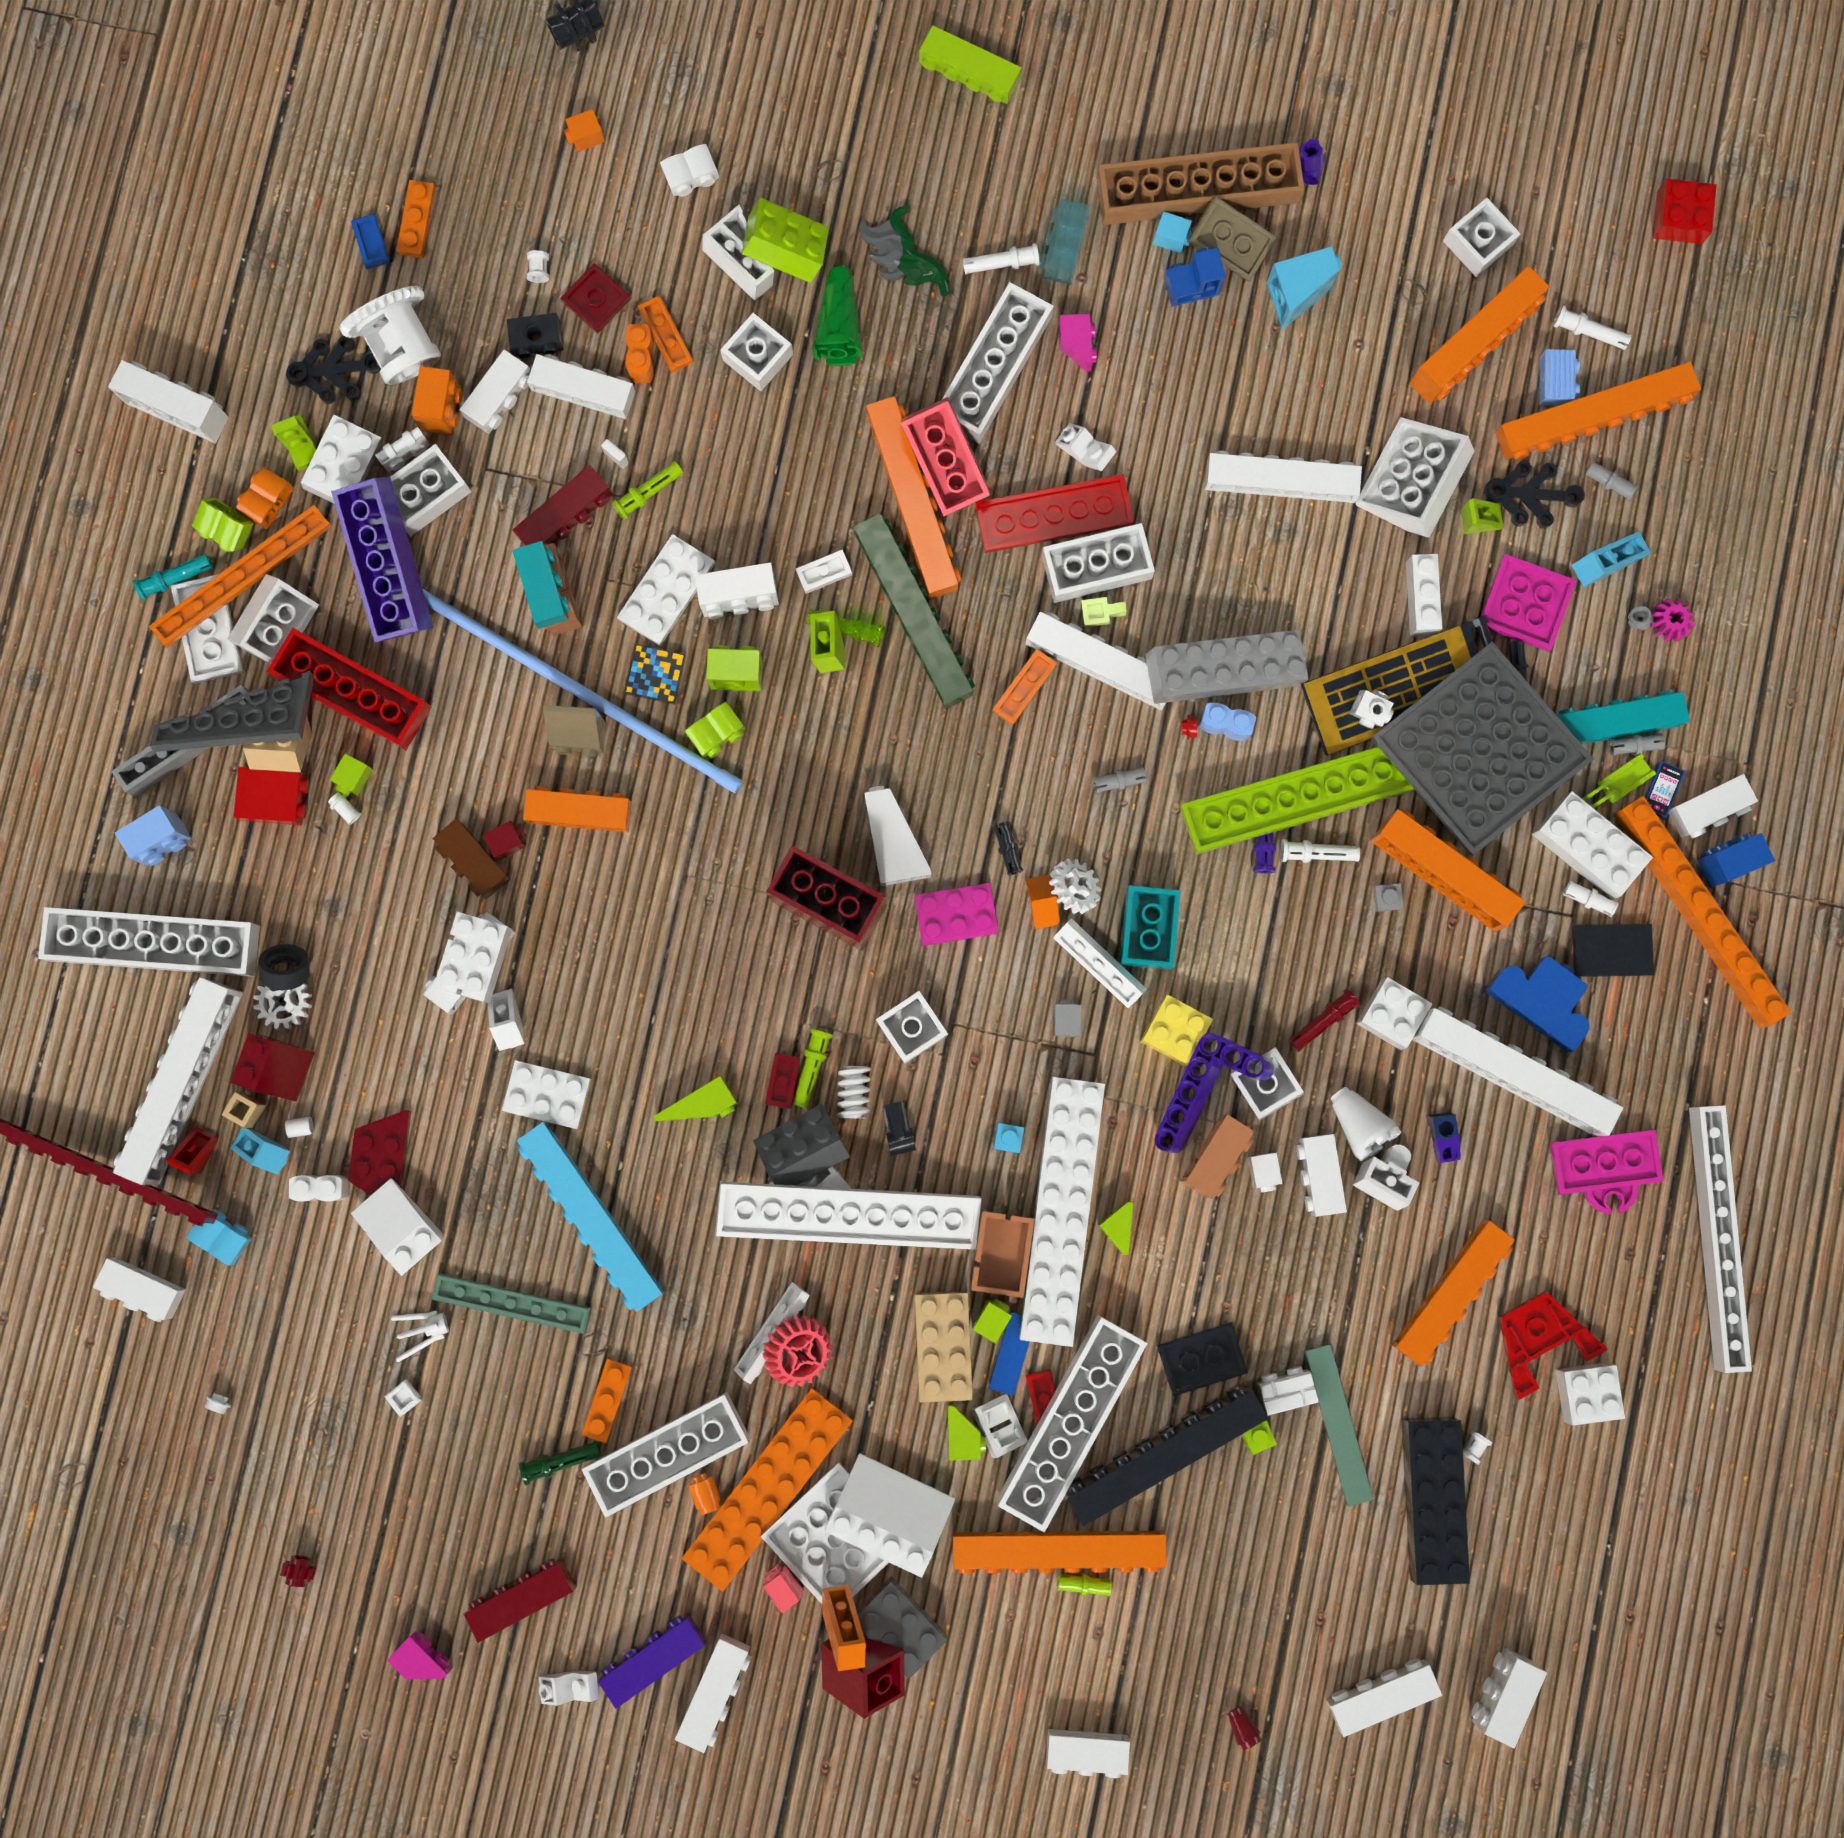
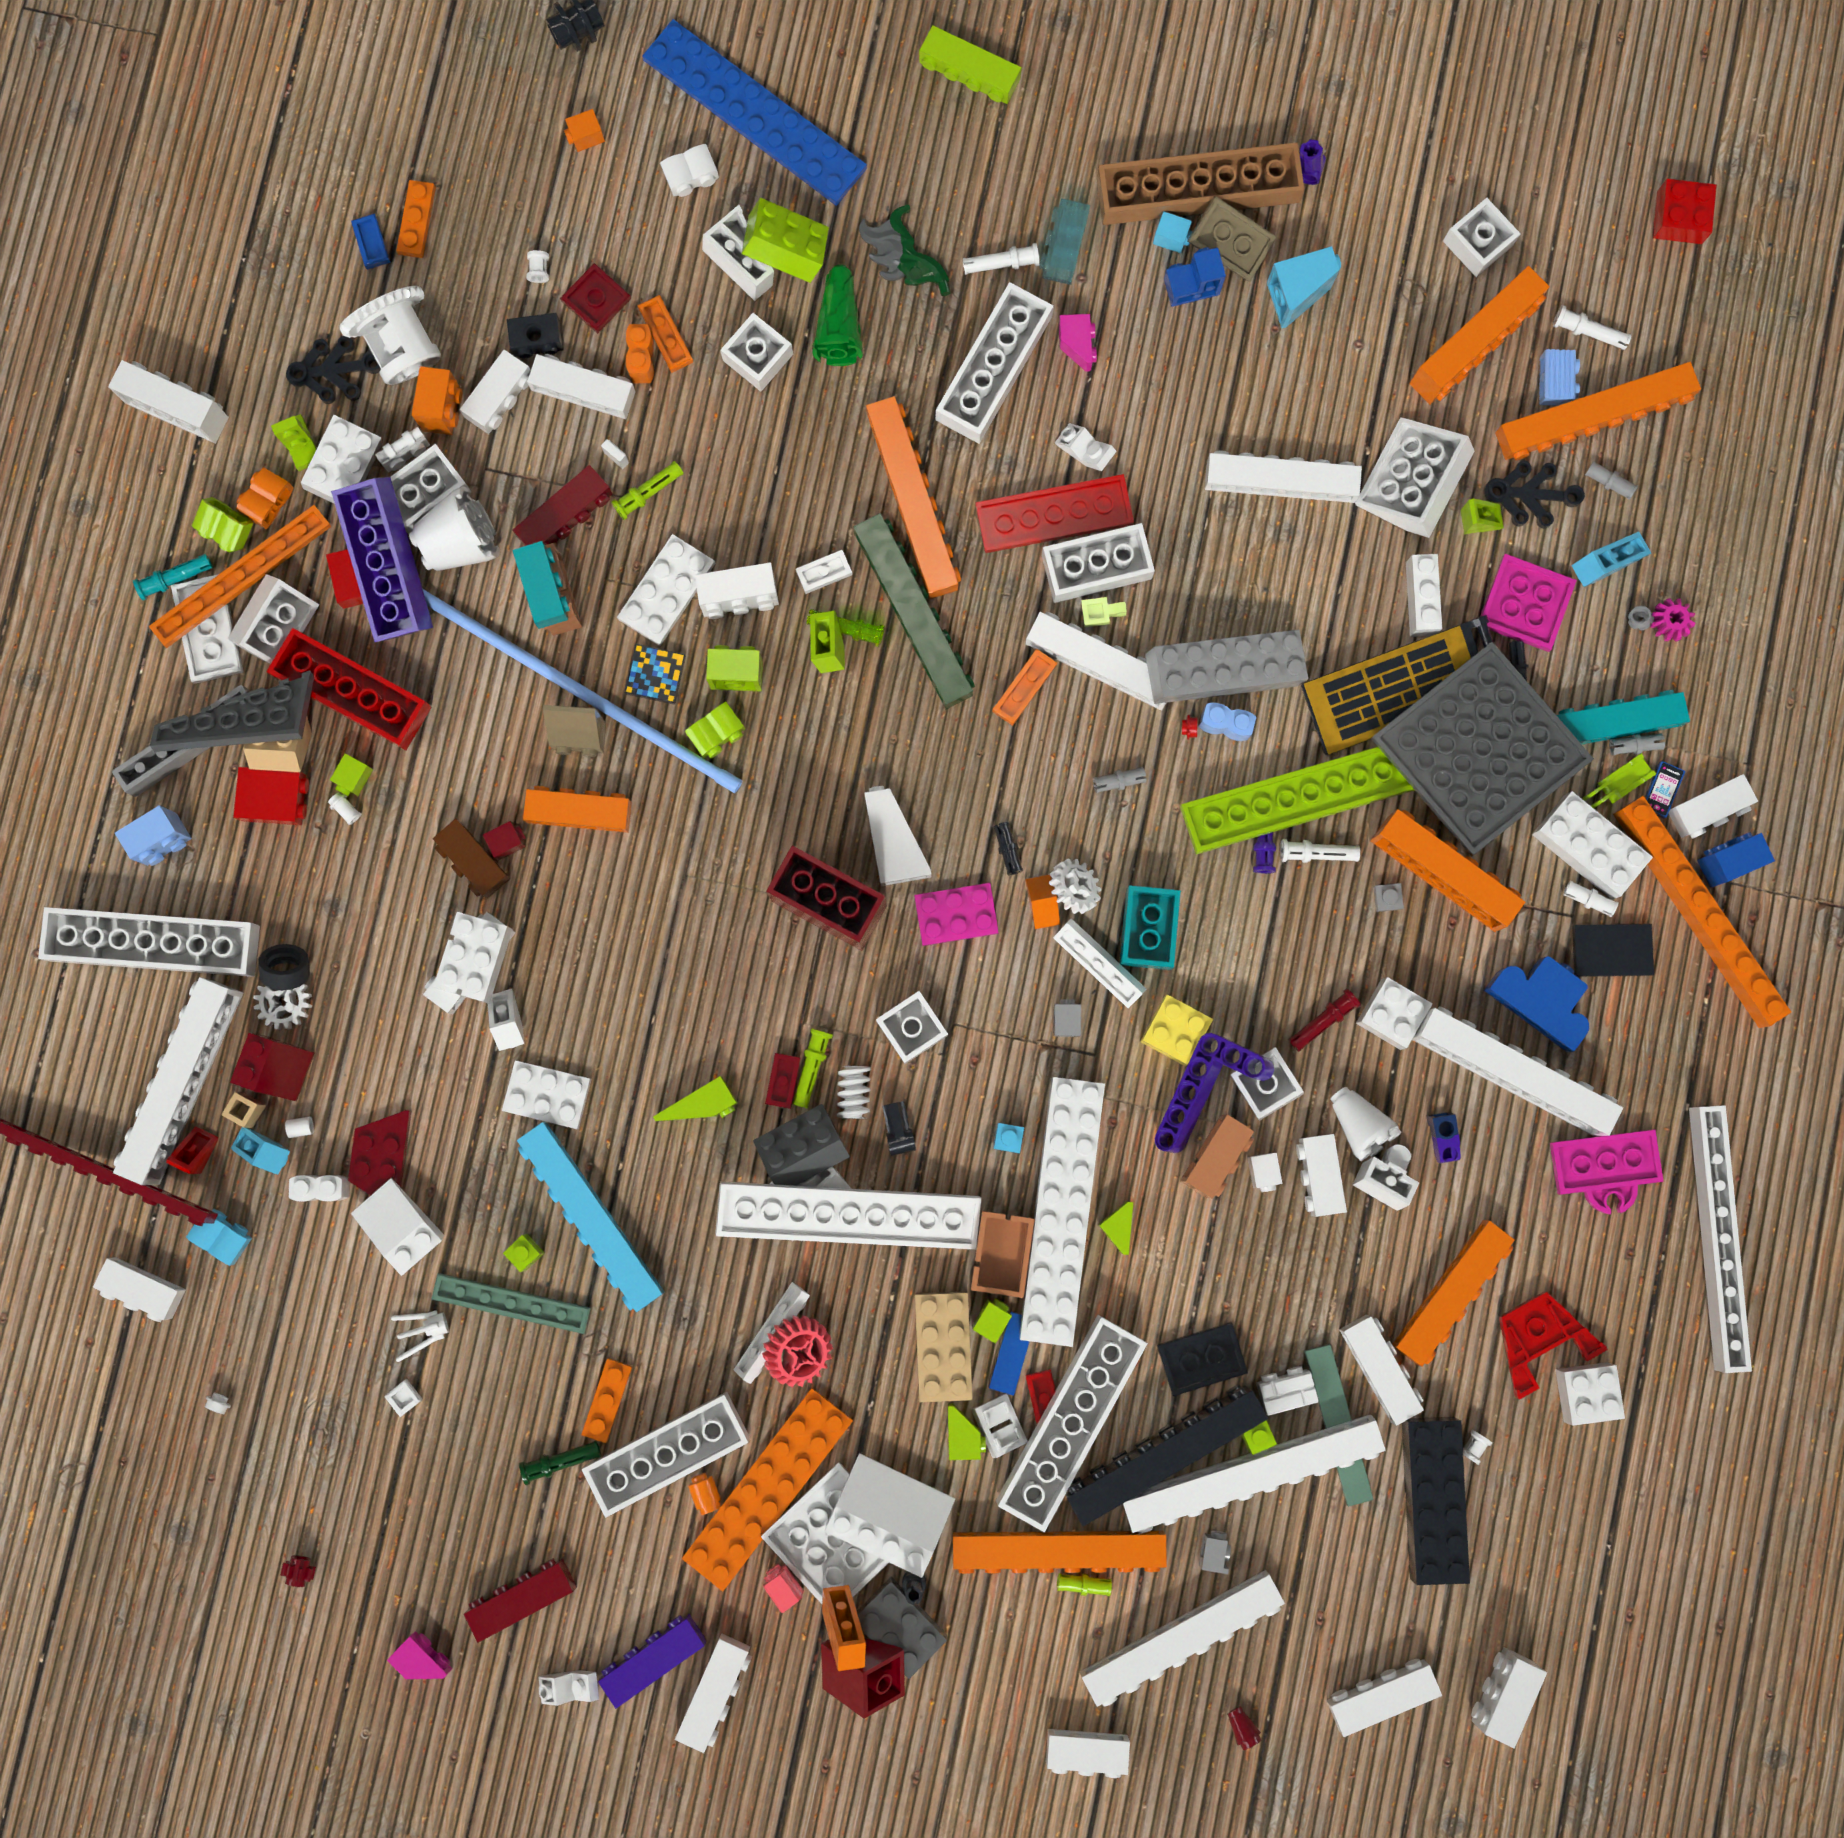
(344, 579): none -> red brick
(455, 533): none -> white cone
(523, 1253): none -> lime brick
(754, 112): none -> blue plate
(912, 1581): none -> black pin
(945, 456): coral brick -> none
(1182, 1638): none -> white brick
(1215, 1552): none -> light grey brick
(1255, 1473): none -> white brick
(1364, 706): white brick -> none
(1382, 1370): none -> white brick

